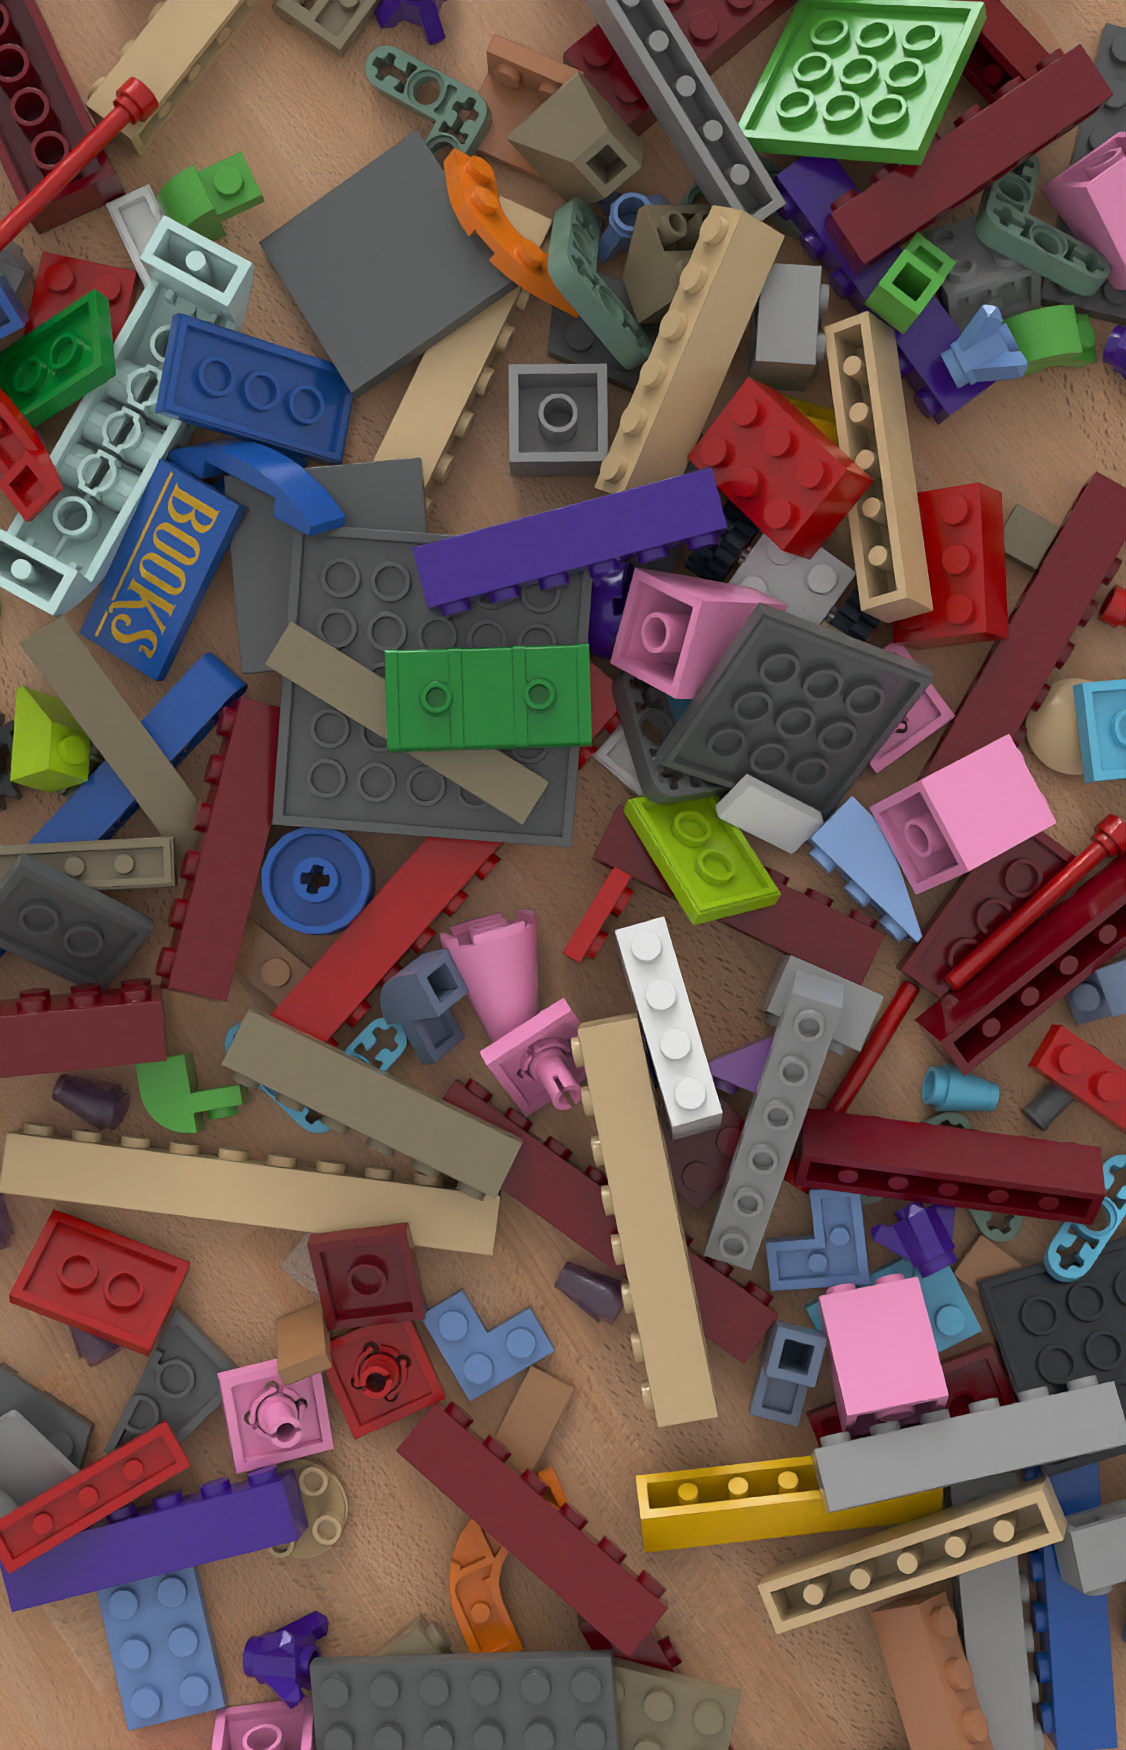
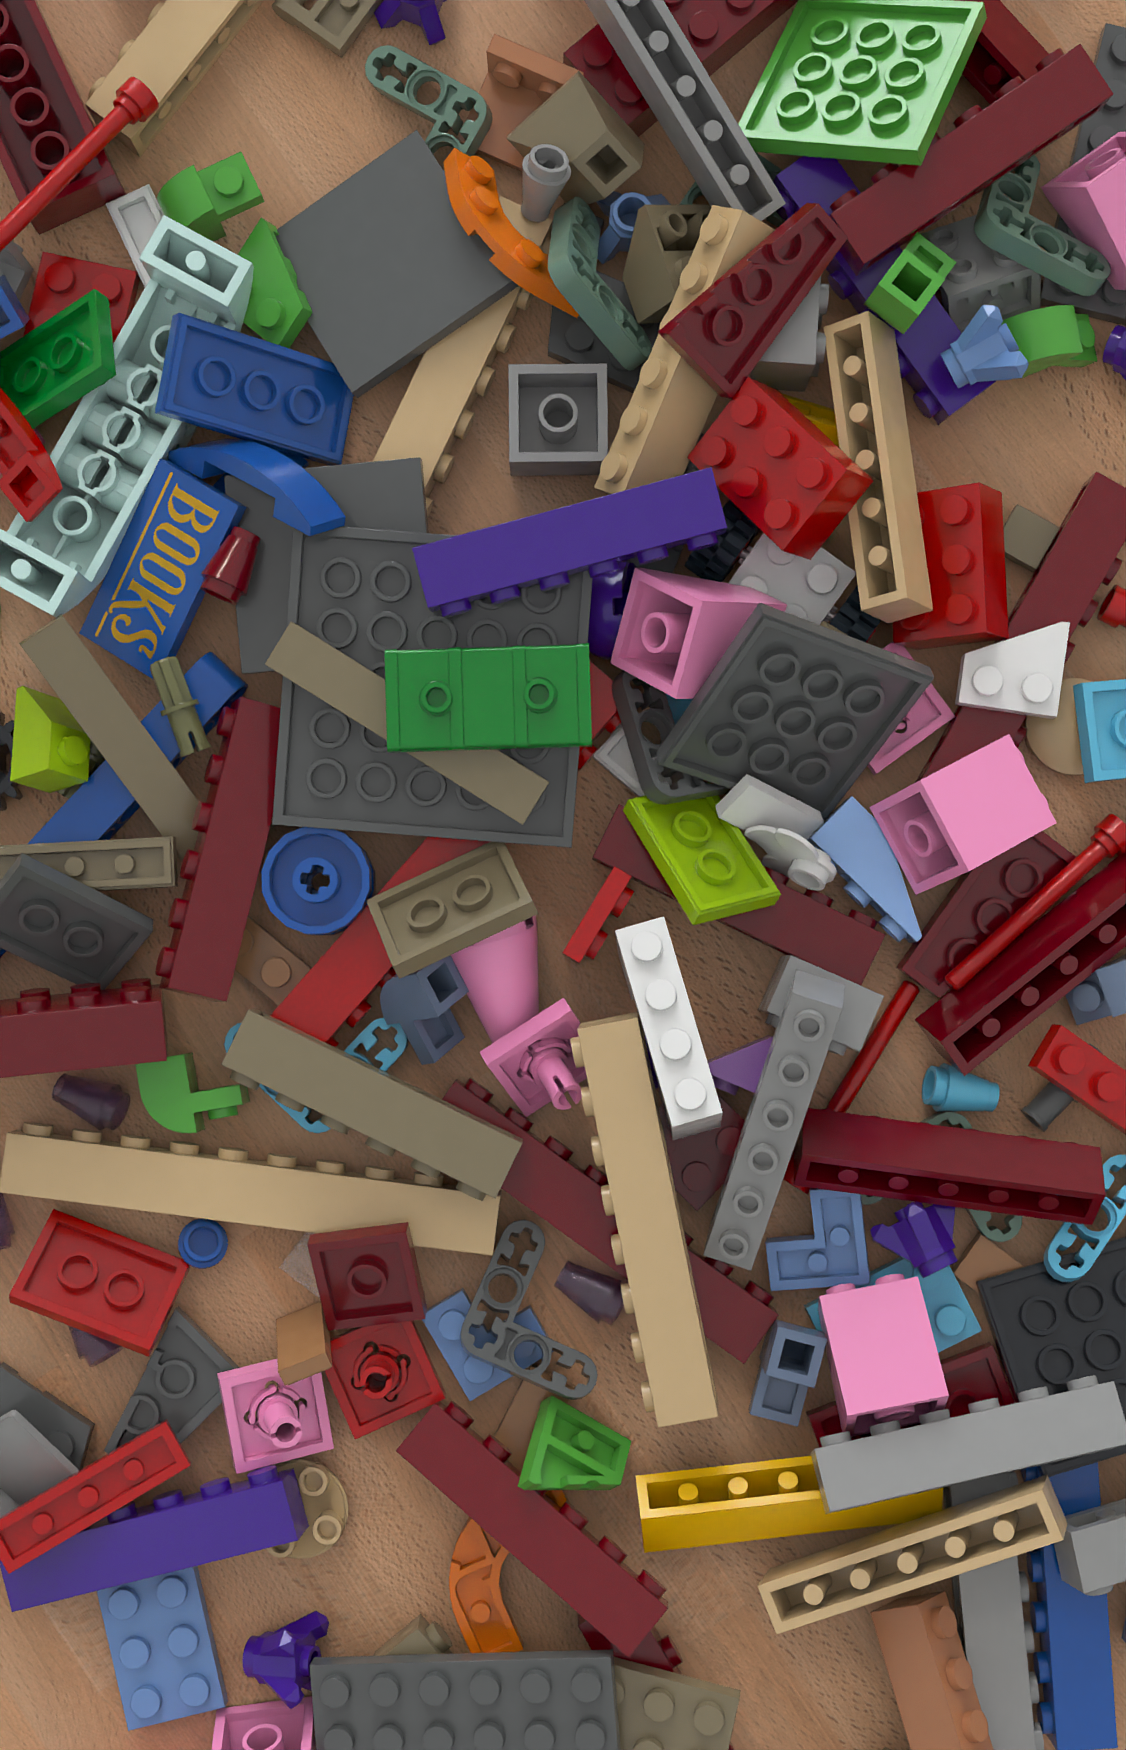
(179, 705): none -> olive axle
(202, 1243): none -> blue plate
(231, 567): none -> dark red cone
(276, 304): none -> bright green wing
(450, 908): none -> dark tan plate
(511, 1334): none -> dark grey beam
(543, 178): none -> light grey cone
(572, 1451): none -> bright green wing
(750, 304): none -> dark red wing
(793, 856): none -> white plate
(1016, 674): none -> white wing

